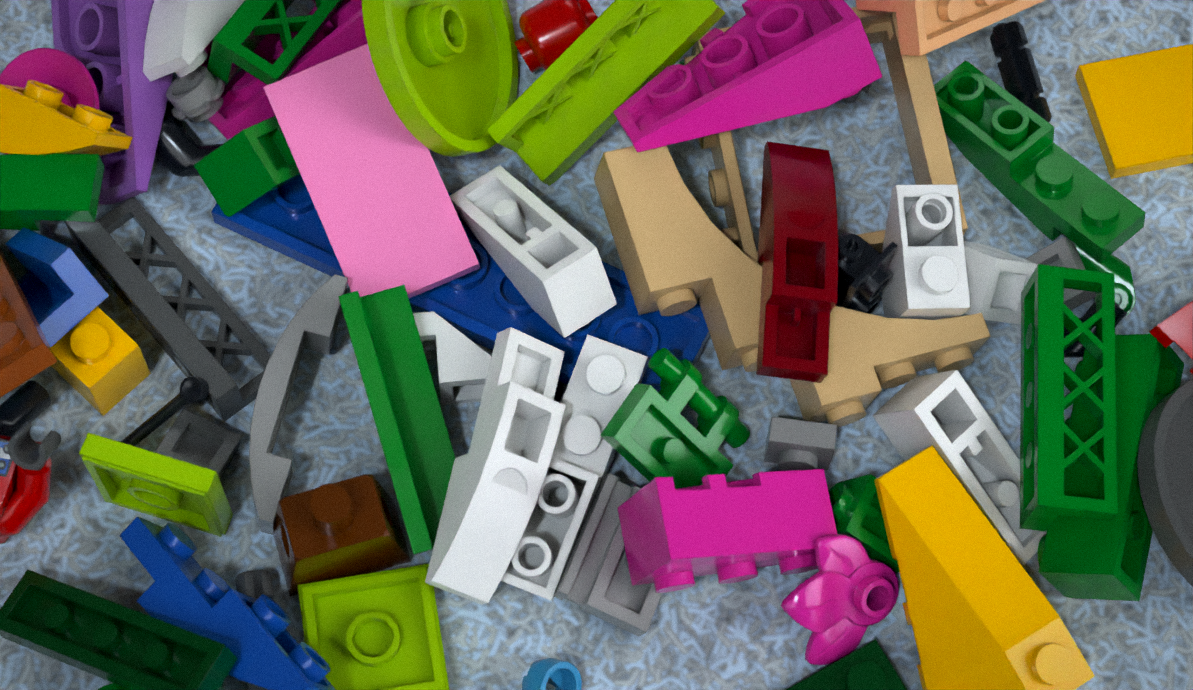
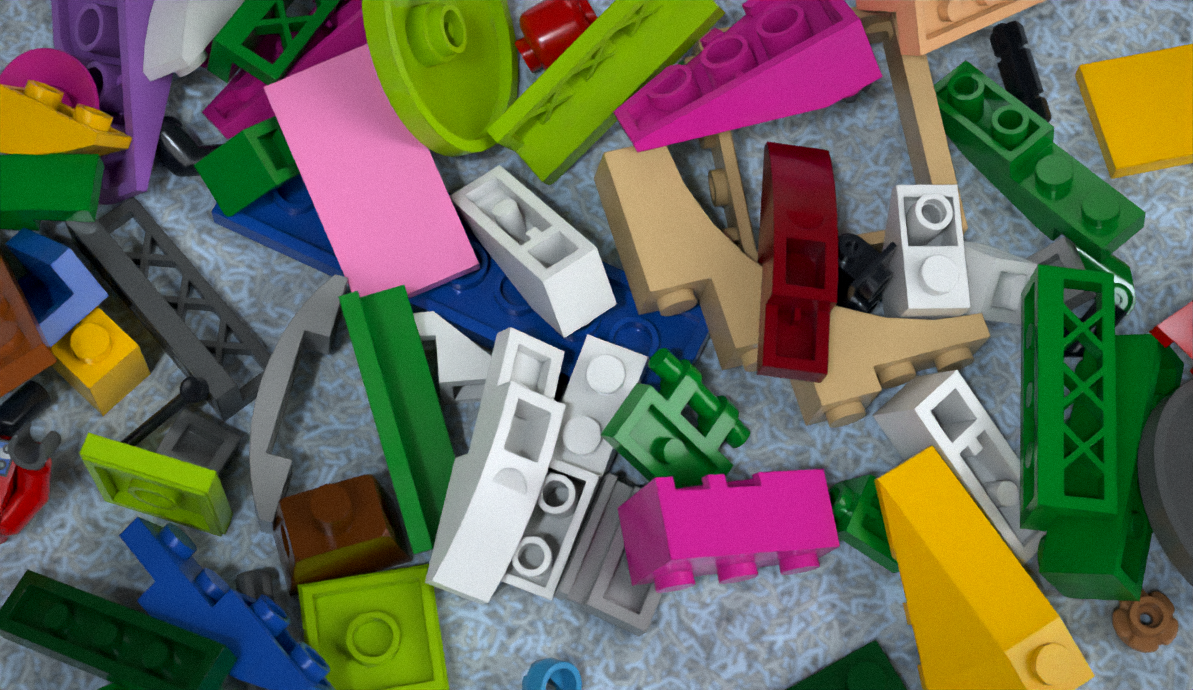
(196, 95): light grey plate -> none
(799, 444): light grey plate -> none
(836, 598): dark pink plate -> none
(1146, 637): none -> medium nougat plate

